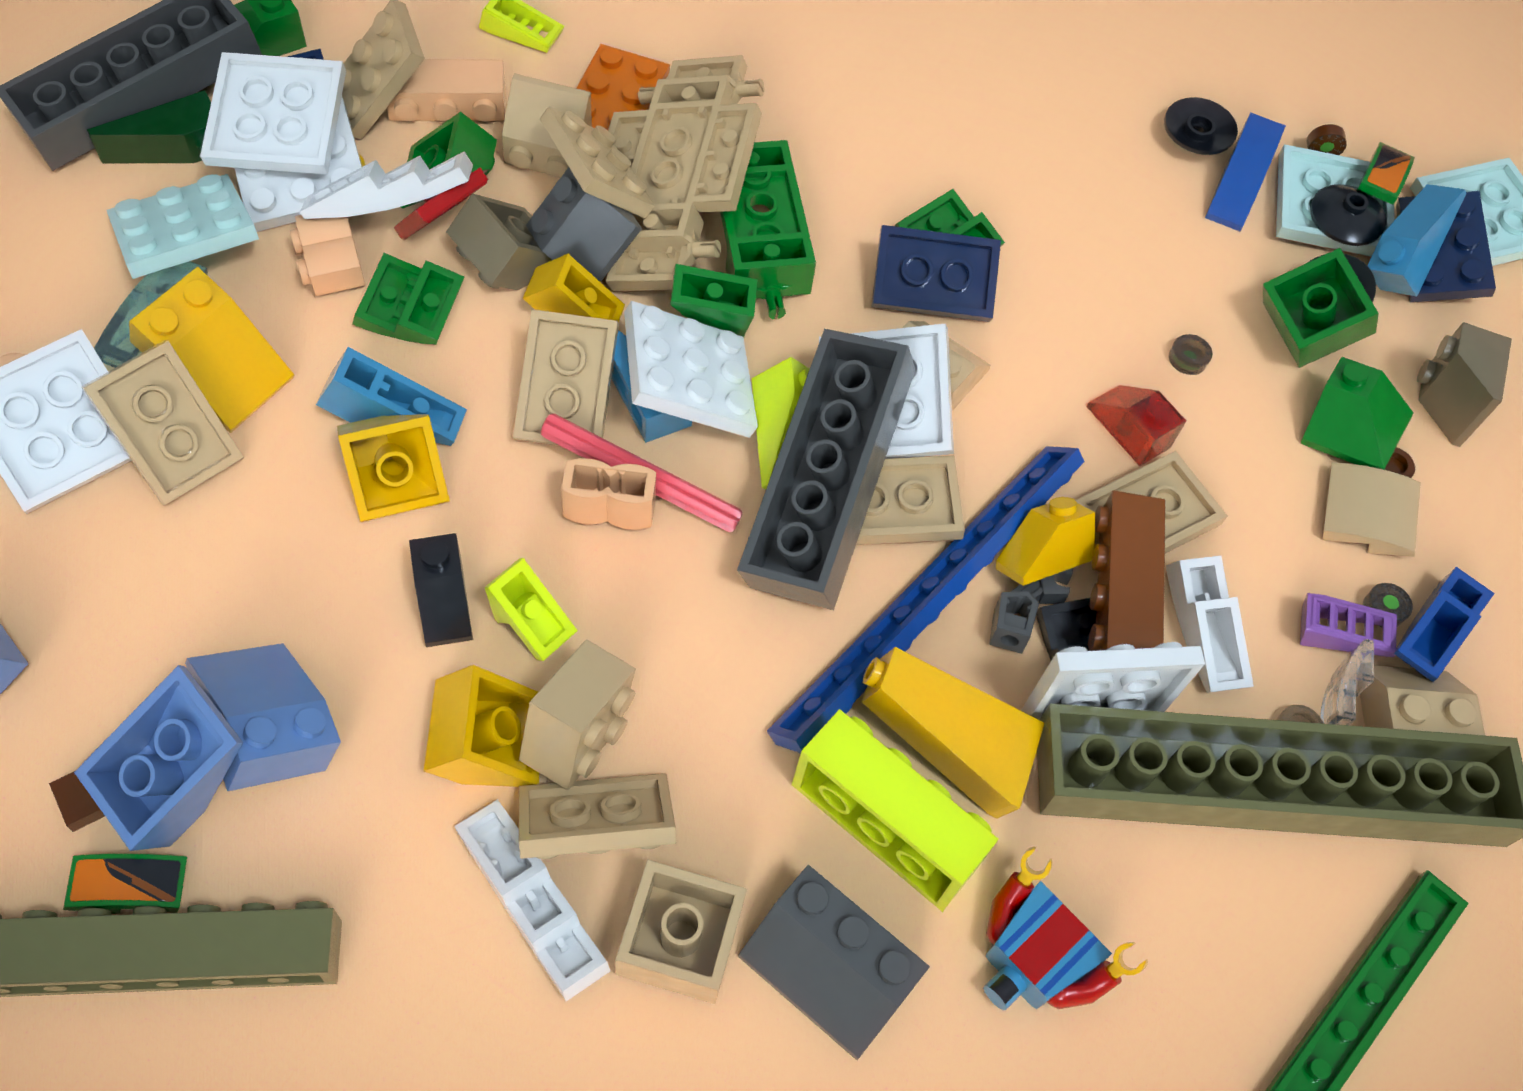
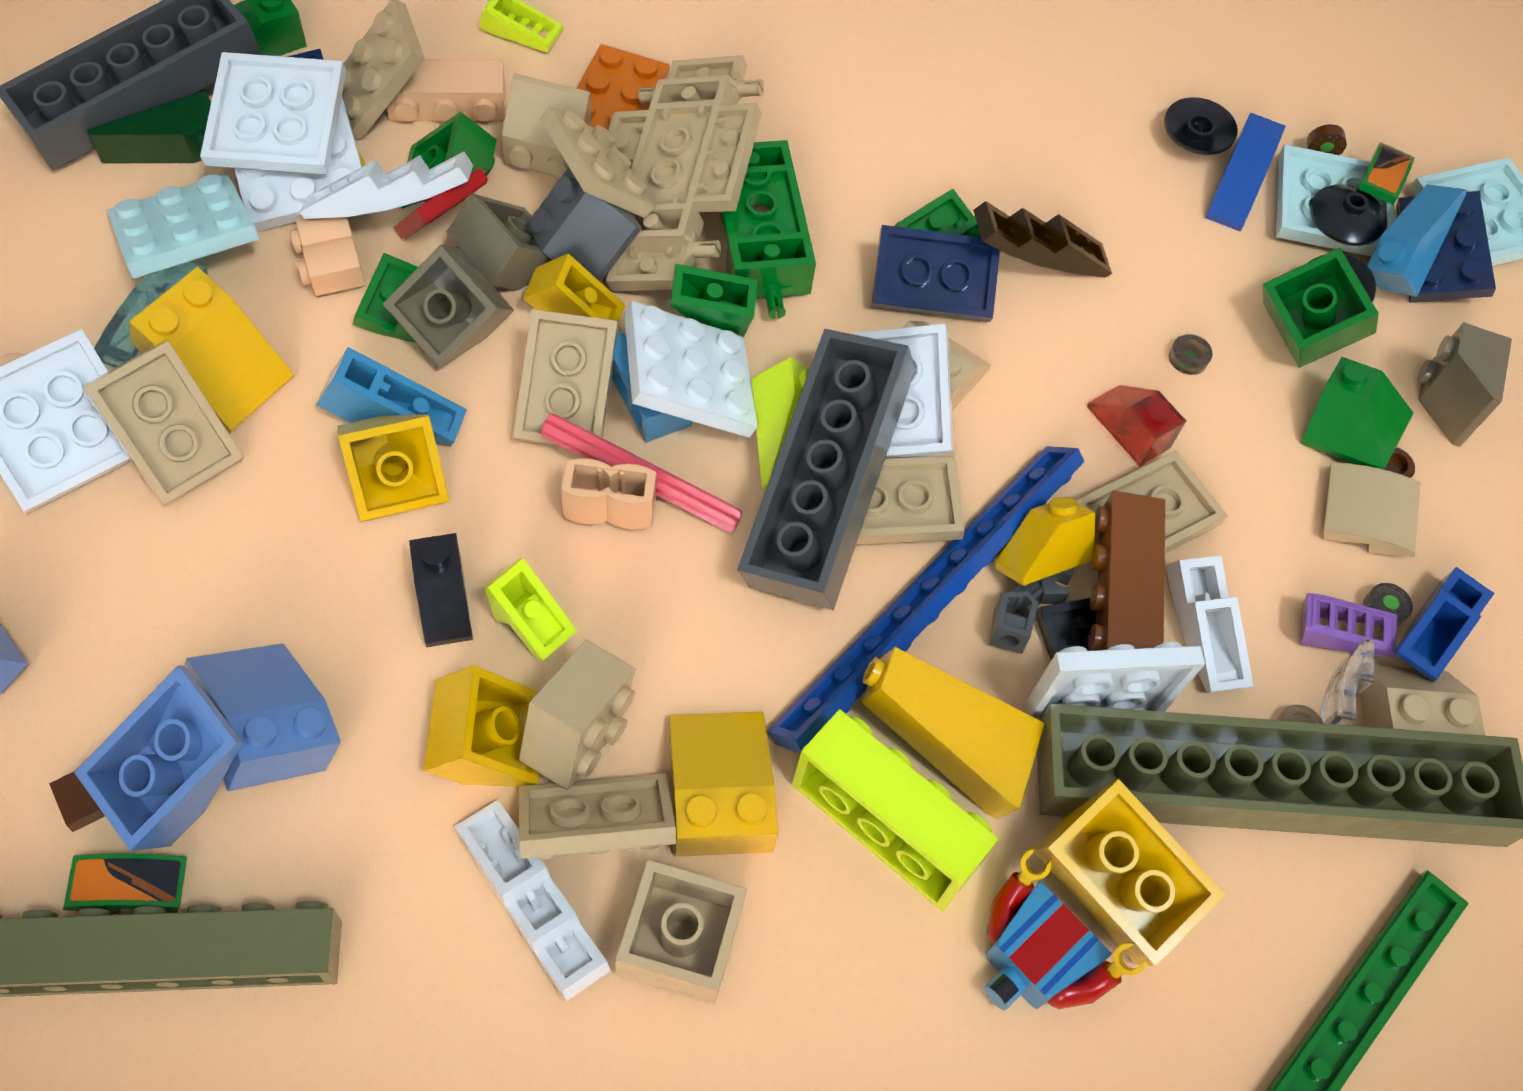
(447, 305): none -> dark tan slope
(722, 784): none -> yellow slope
(833, 961): dark grey slope -> none
(1046, 244): none -> dark brown slope
(1129, 873): none -> yellow slope

